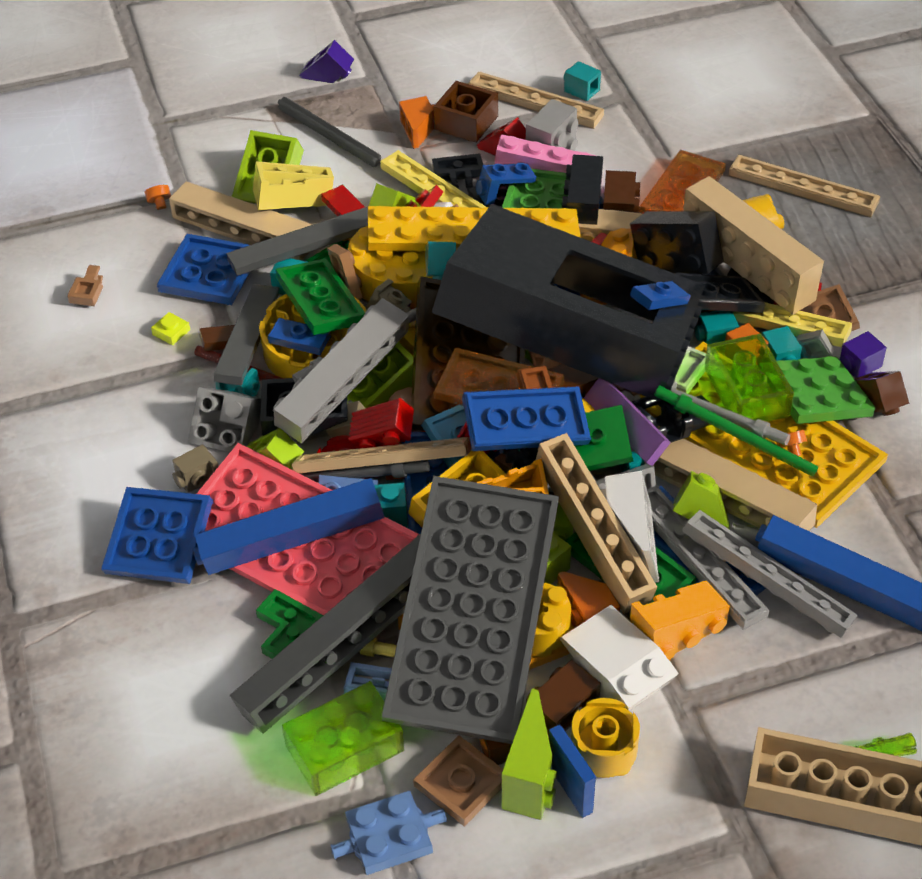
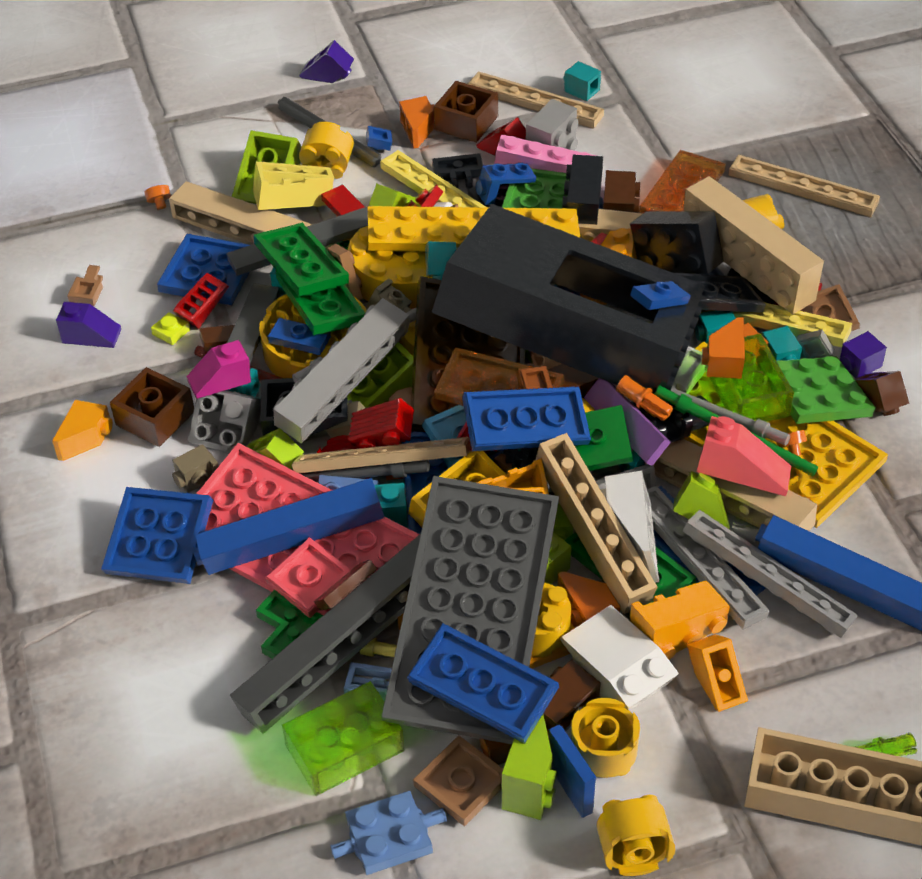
(82, 429): none -> light orange slope
(86, 326): none -> dark purple slope
(152, 406): none -> reddish brown brick
(203, 311): none -> red slope
(220, 370): none -> dark pink slope
(301, 259): none -> green plate
(306, 575): none -> coral tile
(327, 147): none -> yellow brick
(345, 585): none -> reddish brown tile
(379, 138): none -> blue plate
(483, 682): none -> blue tile
(635, 835): none -> yellow brick
(644, 398): none -> orange axle
(718, 671): none -> light orange slope
(725, 351): none -> orange slope
(742, 458): none -> coral slope

